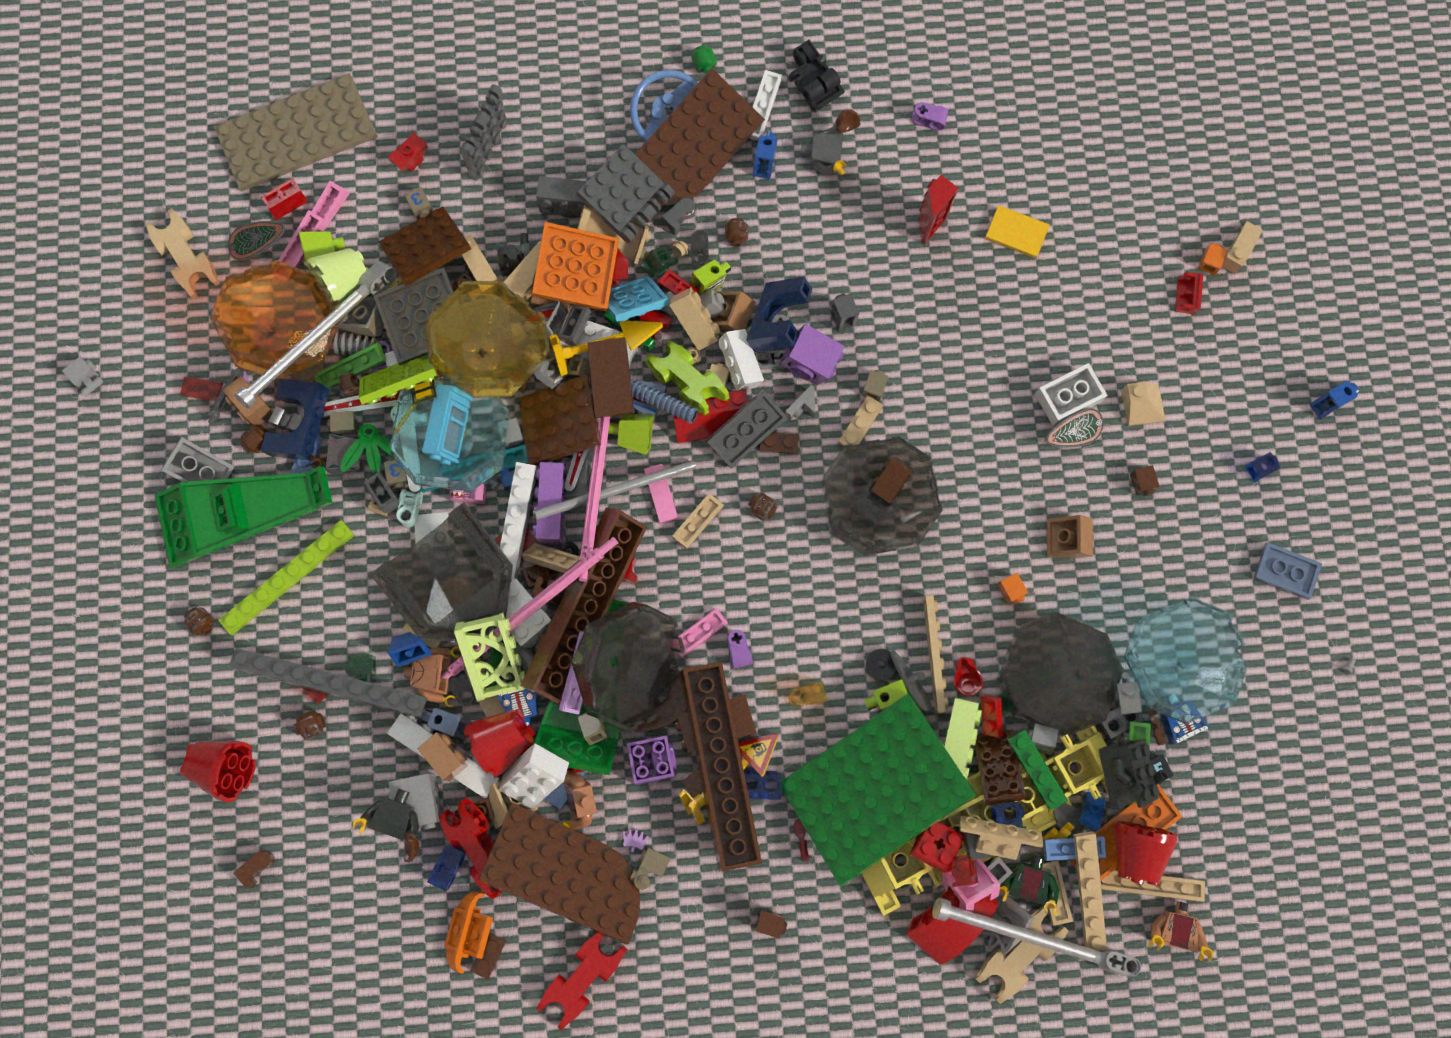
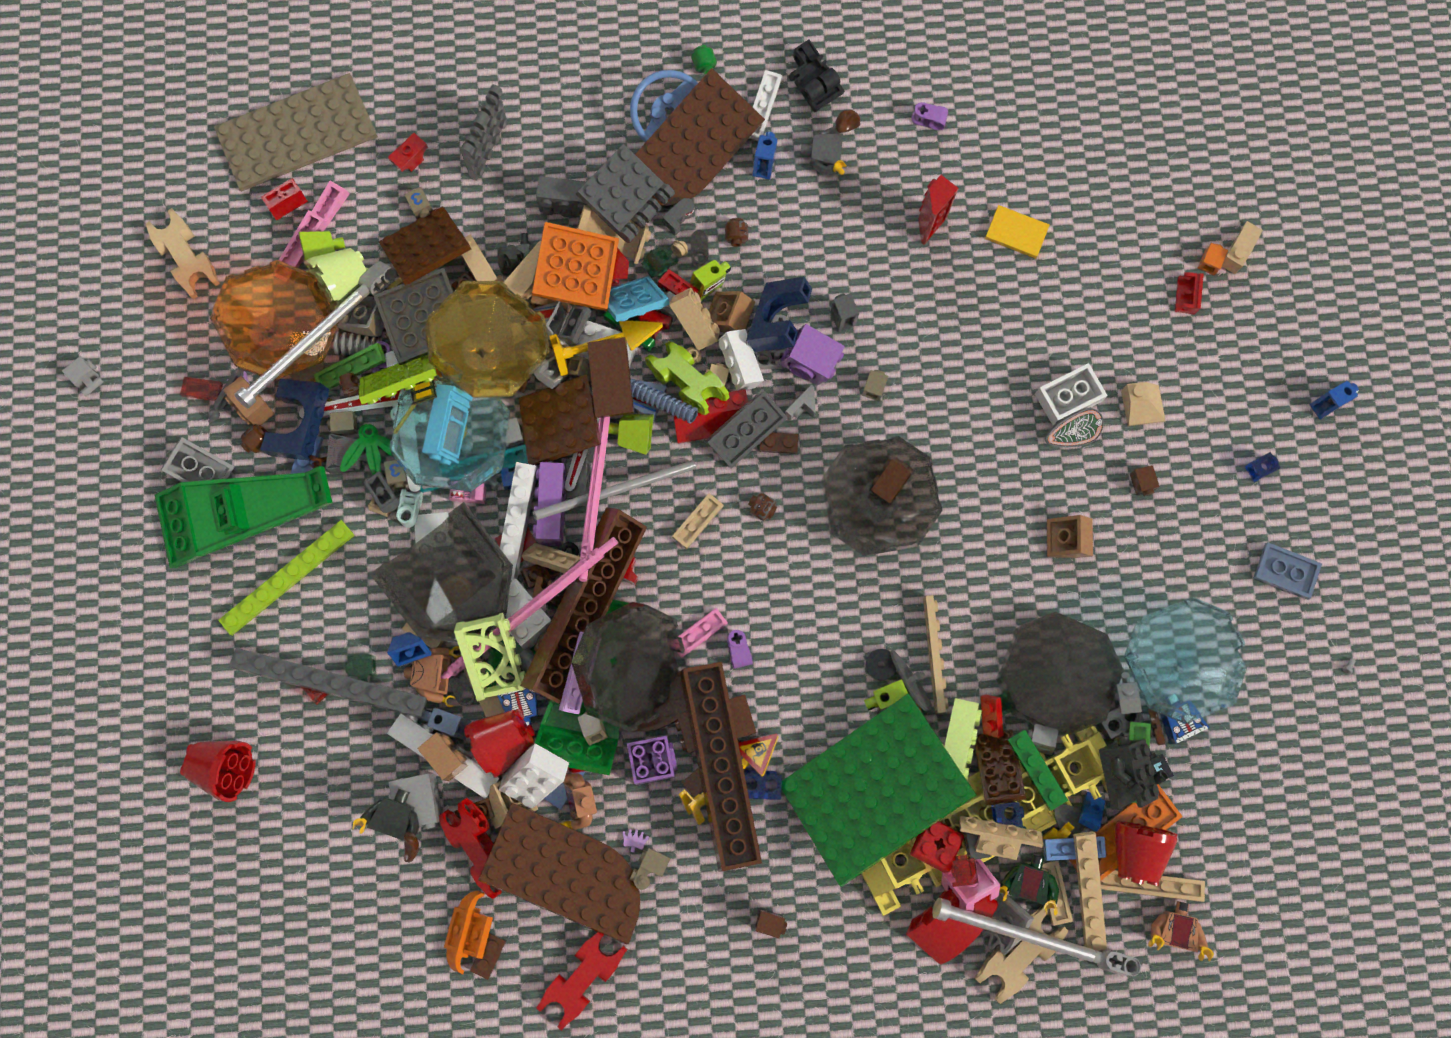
(198, 621): reddish brown head -> none
(253, 239): shield -> none
(255, 865): reddish brown leg -> none
(283, 420): flat silver leg -> none
(309, 724): reddish brown head -> none
(447, 867): clear blue brick -> none
(662, 497): bright pink tile -> none
(713, 302): light grey brick -> none
(800, 832): dark red piece -> none
(810, 693): clear yellow piece -> none
(861, 422): tan plate -> none
(967, 677): red hair -> none
(998, 869): light grey brick -> none
(1013, 589): orange brick -> none

